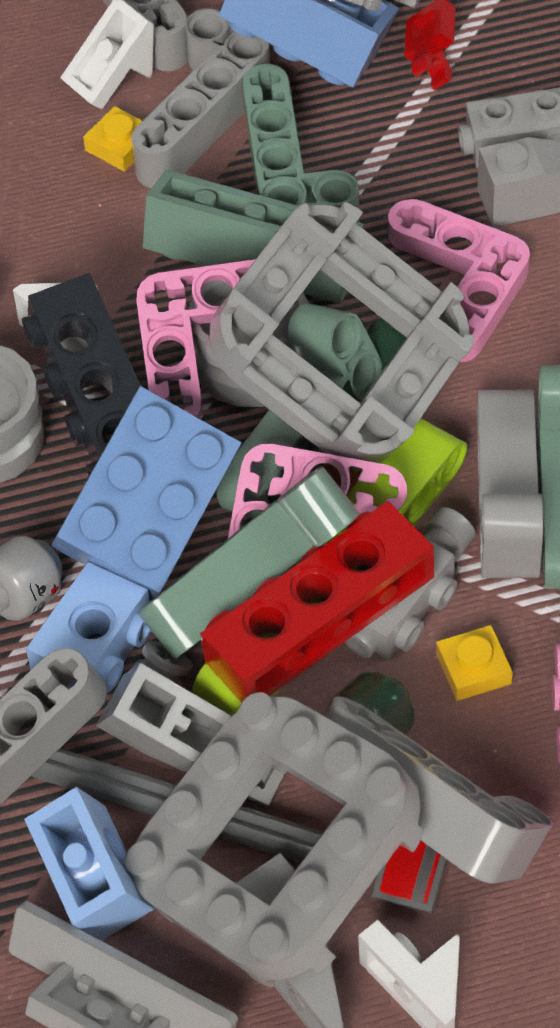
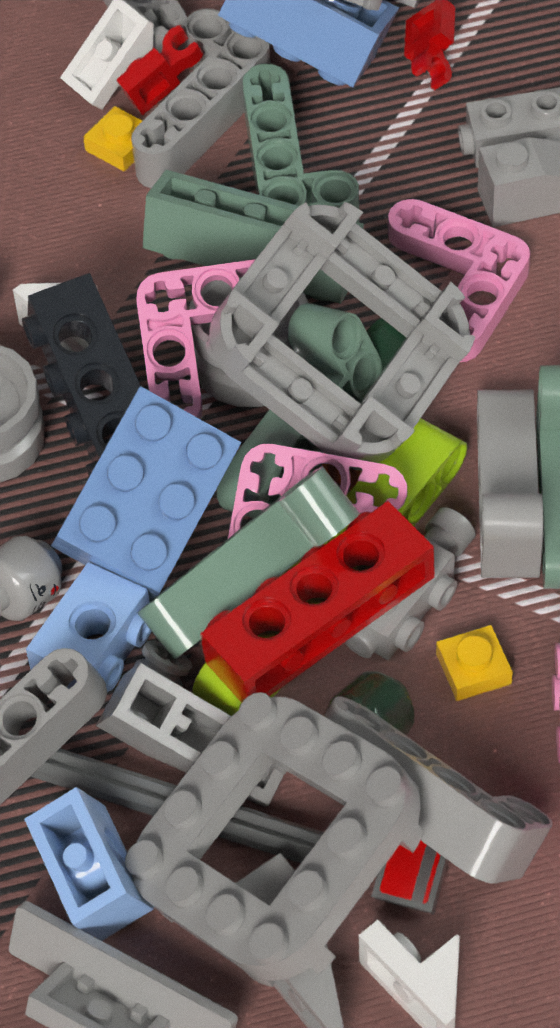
(154, 75): none -> red plate

